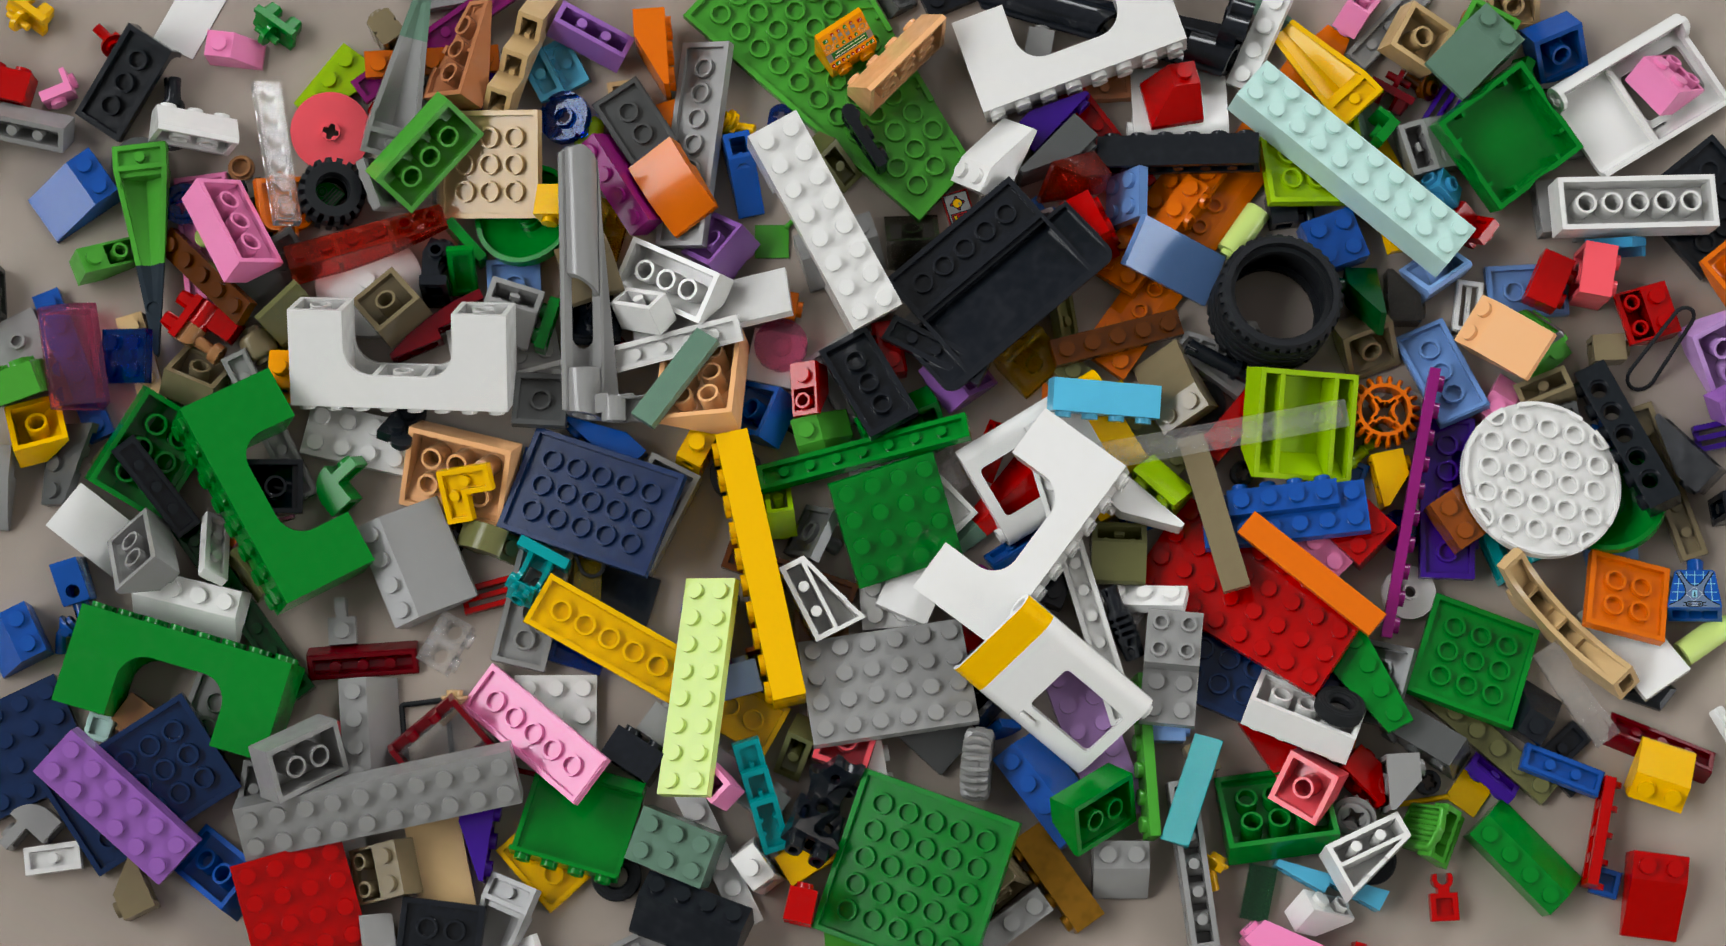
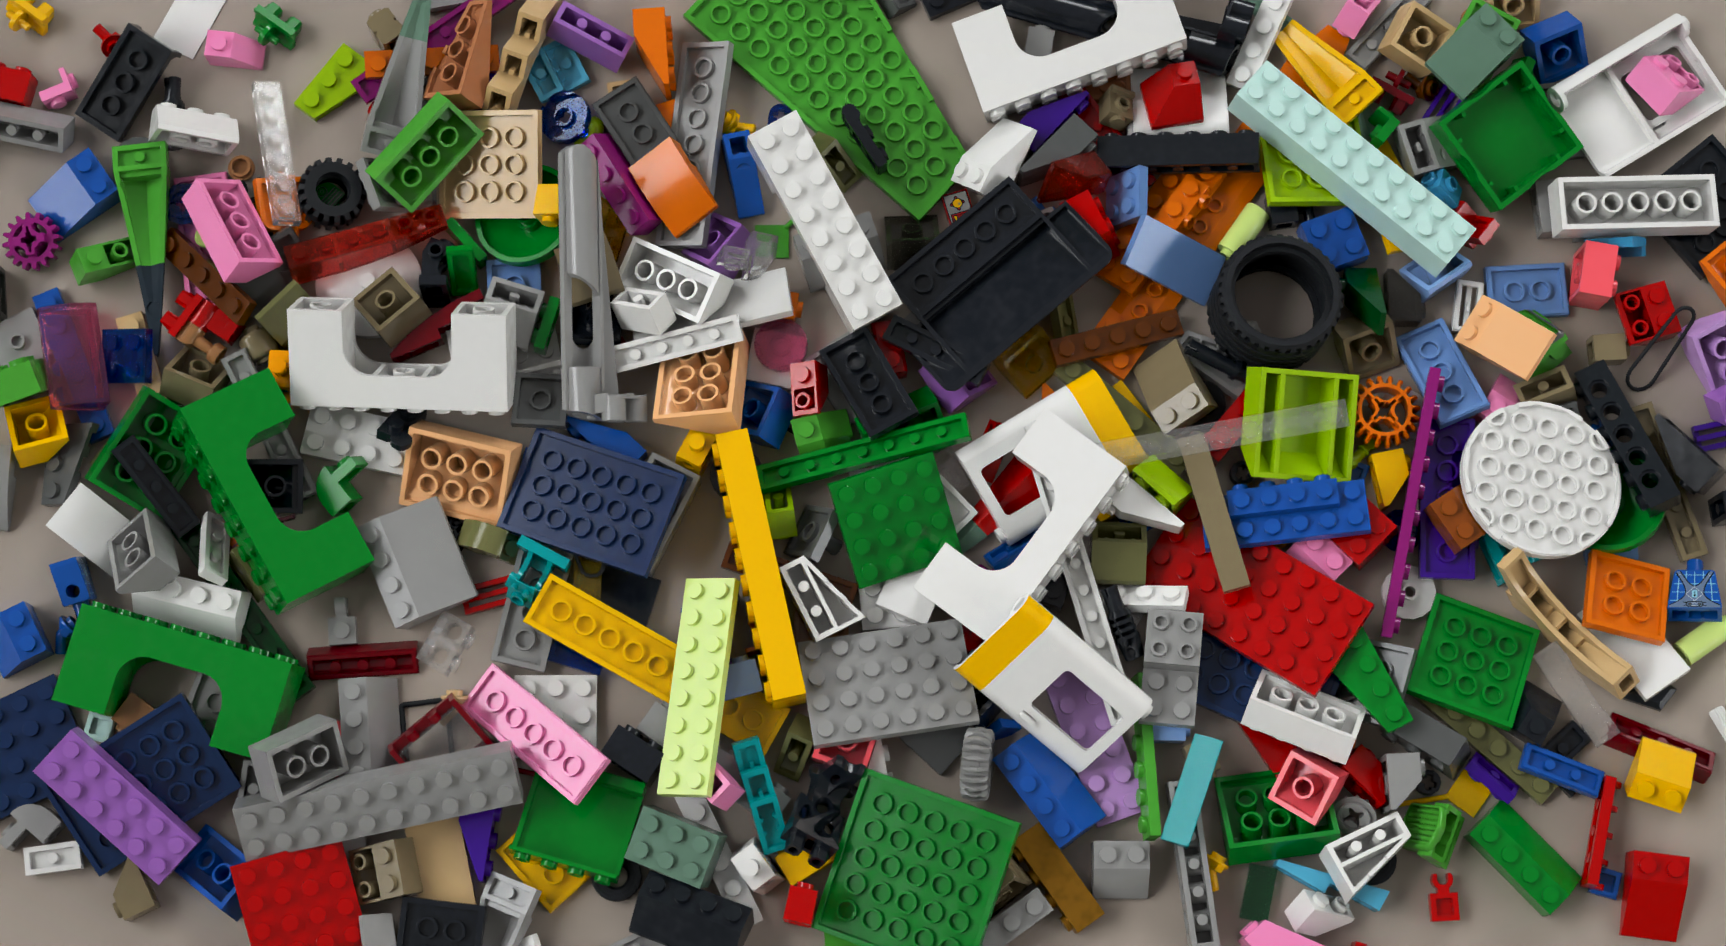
(24, 233): none -> magenta gear
(320, 113): coral piece -> none
(458, 484): yellow plate -> none
(675, 378): sand green tile -> none
(754, 259): none -> clear brick
(845, 43): light orange slope -> none
(898, 62): light nougat slope -> none
(1094, 808): green slope -> none
(1105, 399): medium azure brick -> none
(1116, 108): none -> dark tan brick
(1312, 574): orange tile -> none
(1335, 716): black tyre -> none
(1549, 281): red brick -> none

